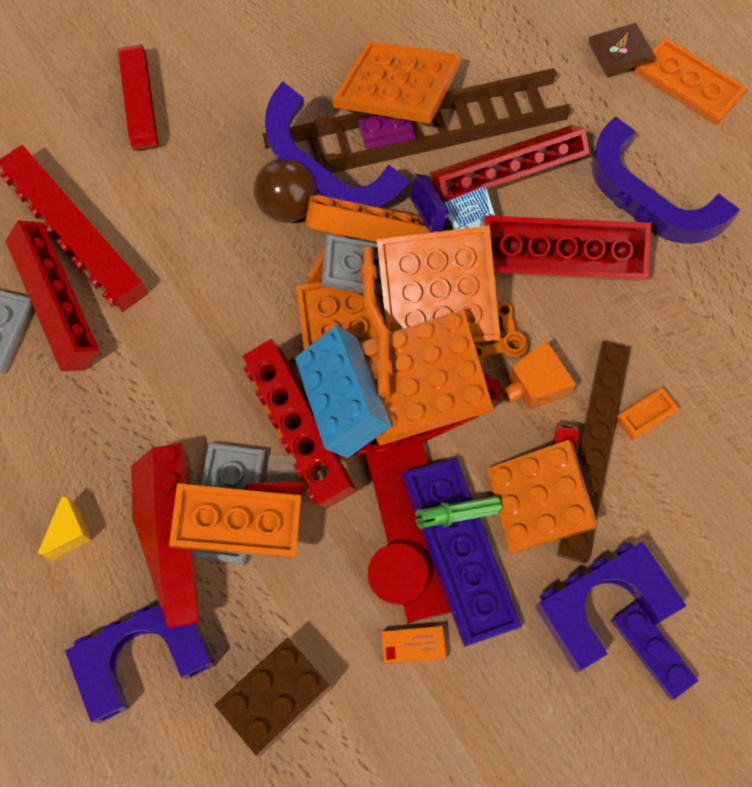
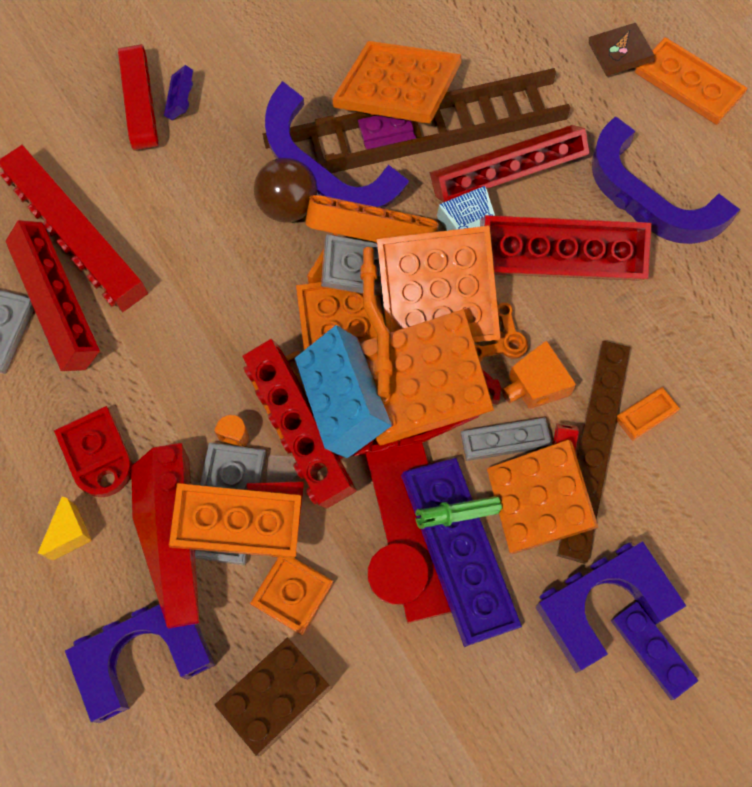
(93, 450): none -> red tile
(178, 93): none -> dark purple plate
(232, 431): none -> orange brick
(292, 593): none -> orange tile
(413, 645): orange tile -> none
(428, 204): dark purple plate -> none
(505, 439): none -> light grey tile

